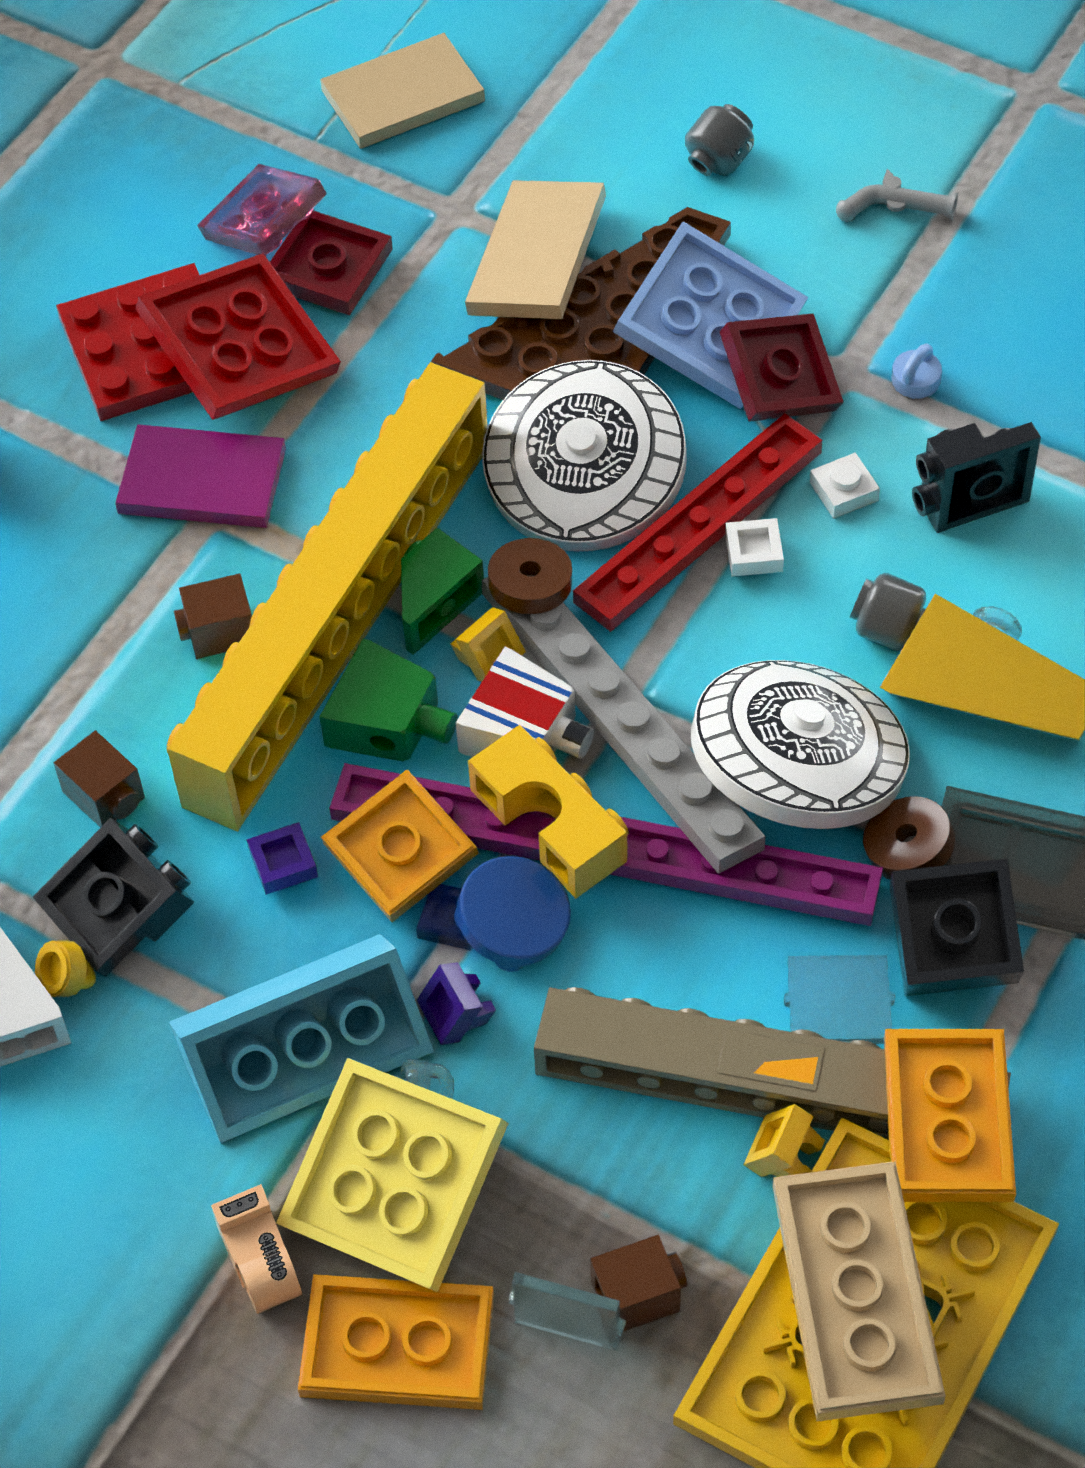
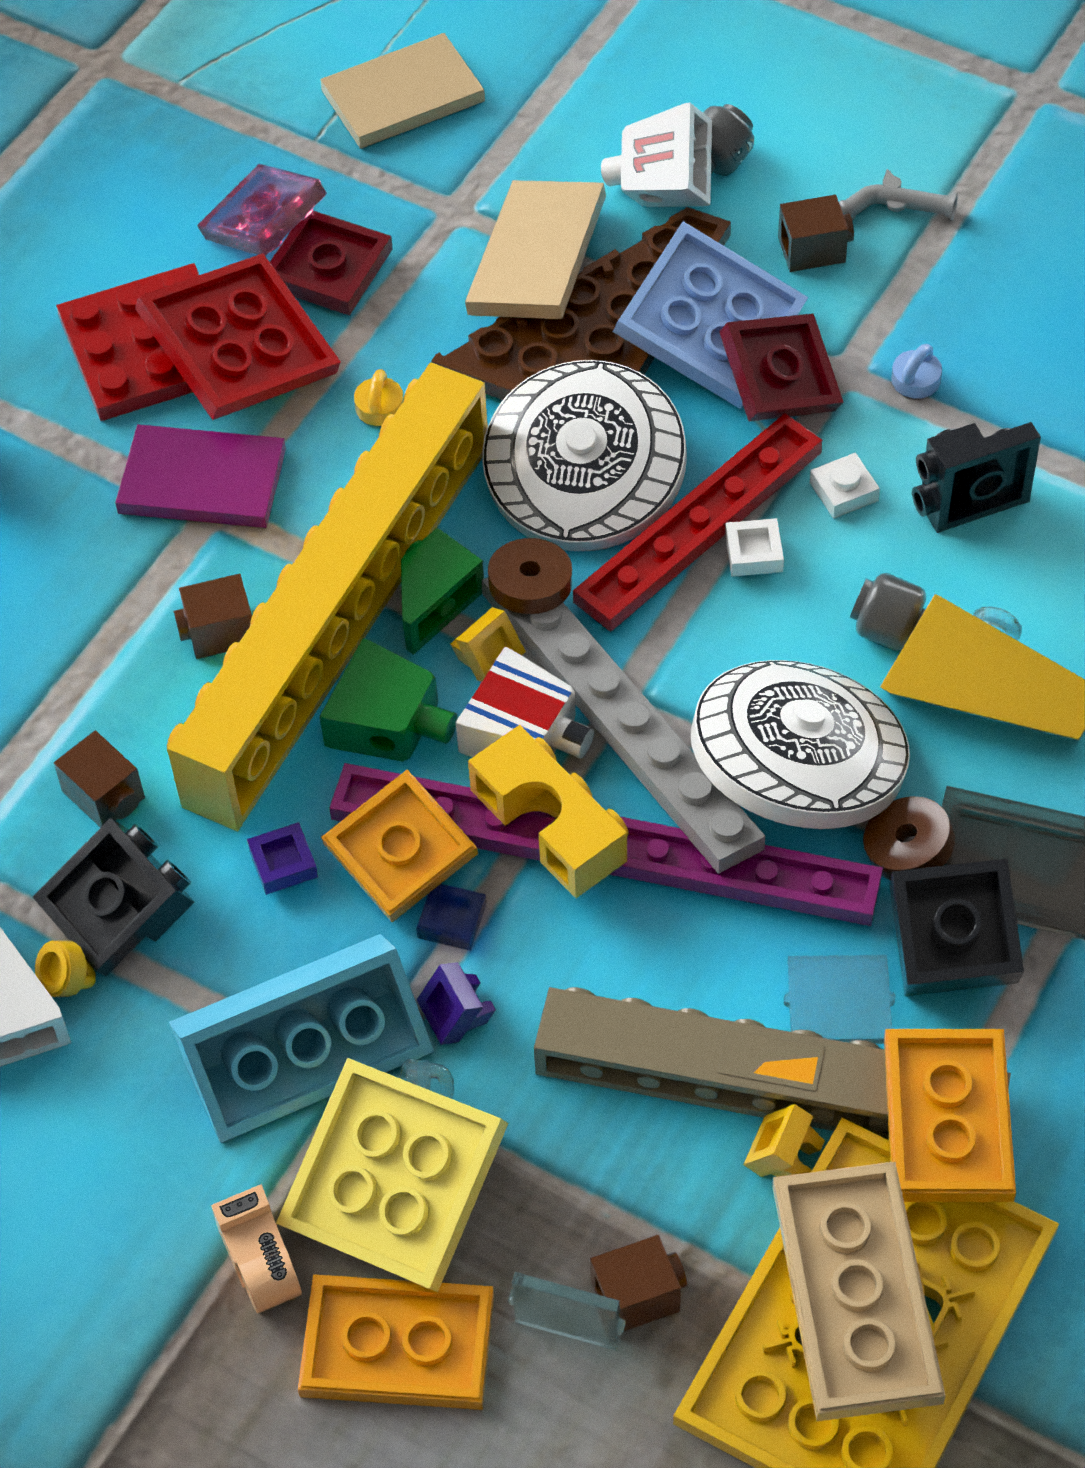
(377, 398): none -> yellow tile
(513, 911): blue tile -> none
(665, 159): none -> white torso
(814, 232): none -> reddish brown brick

